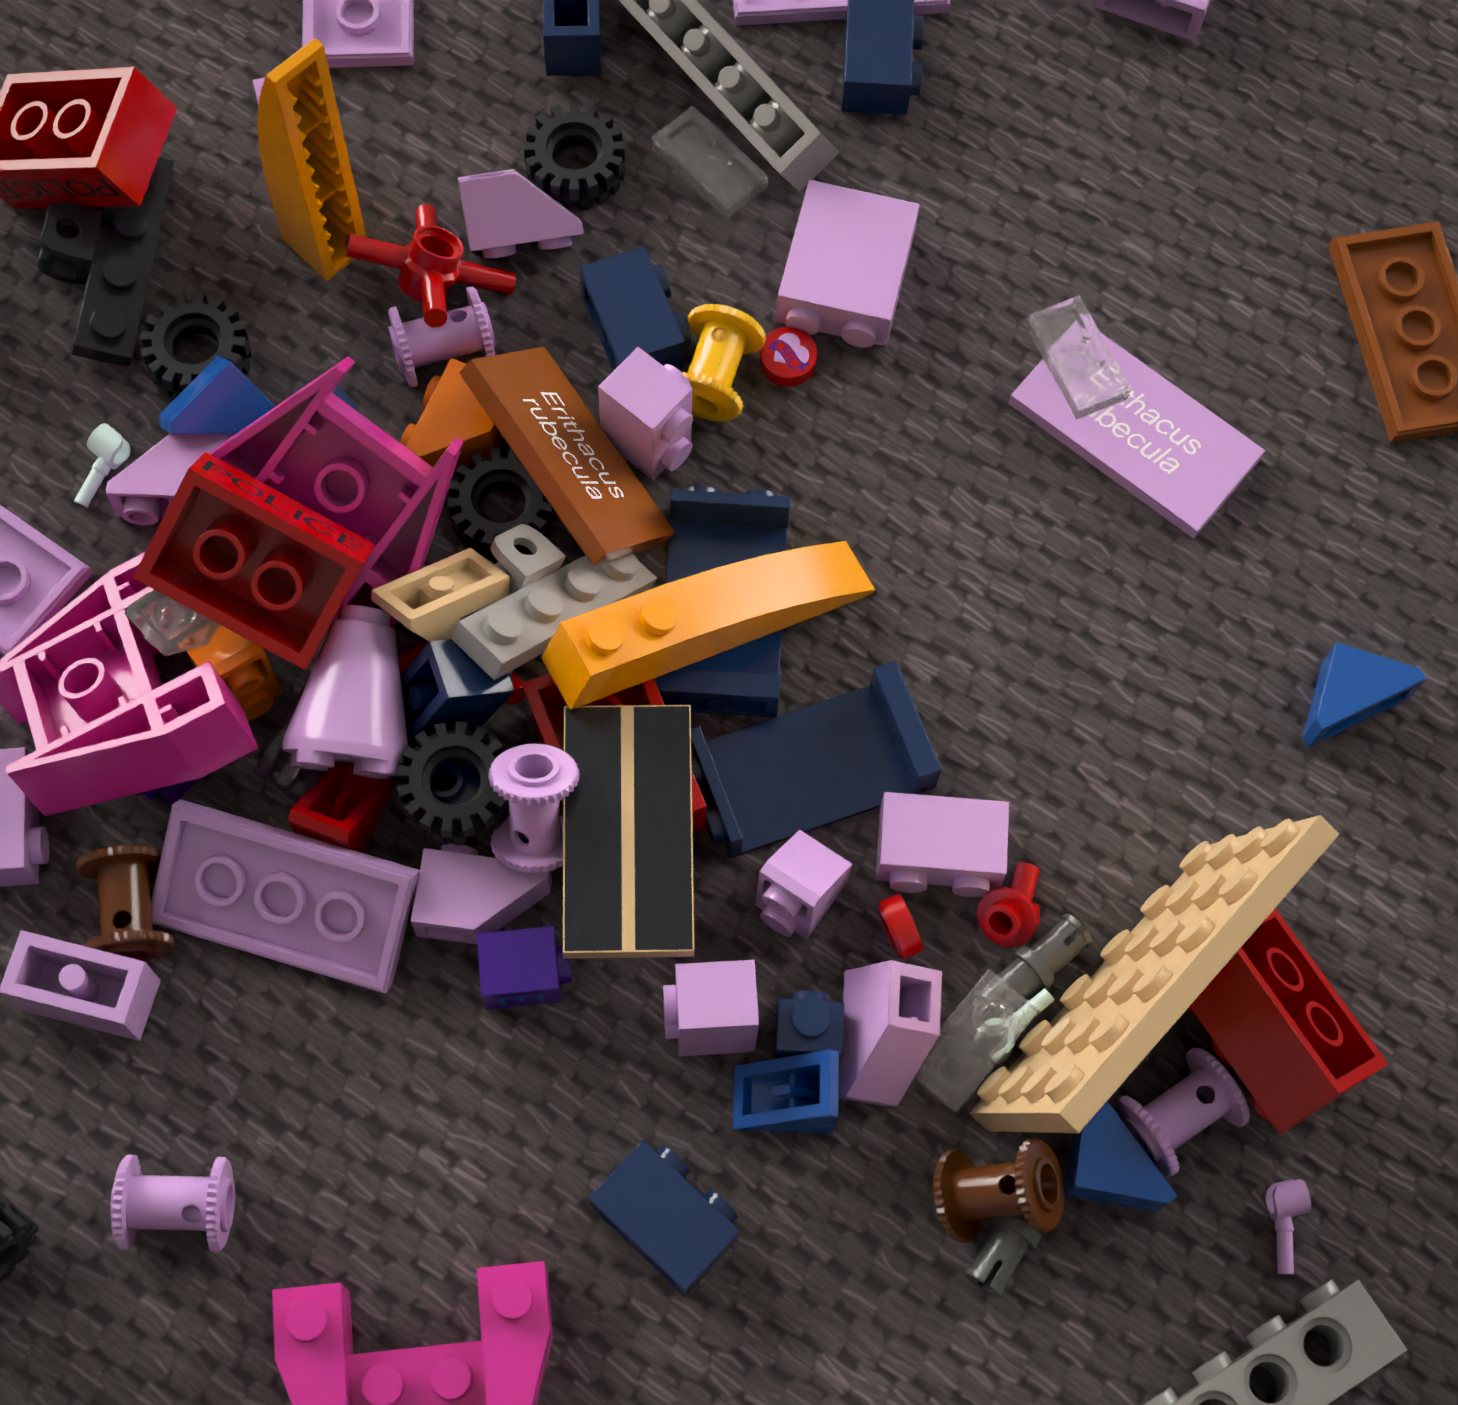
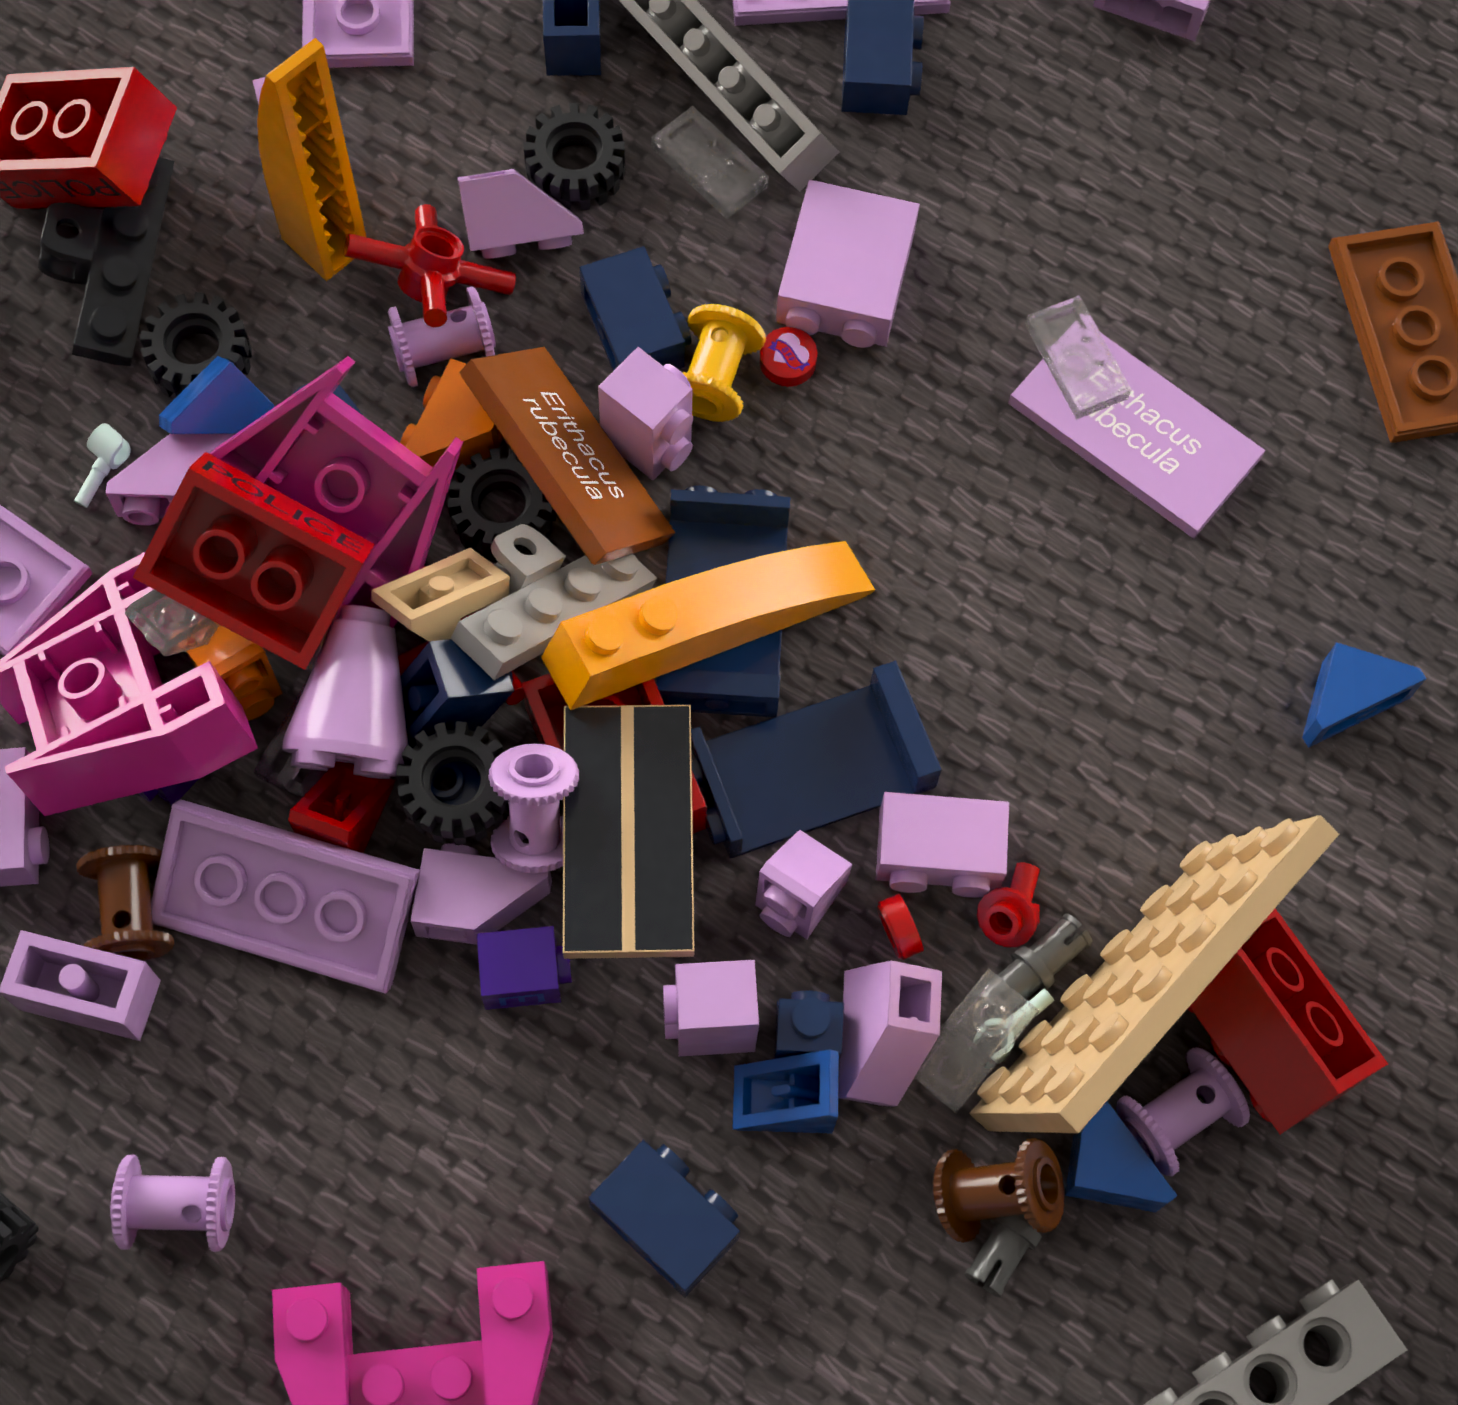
(1283, 1202): lavender hand -> none

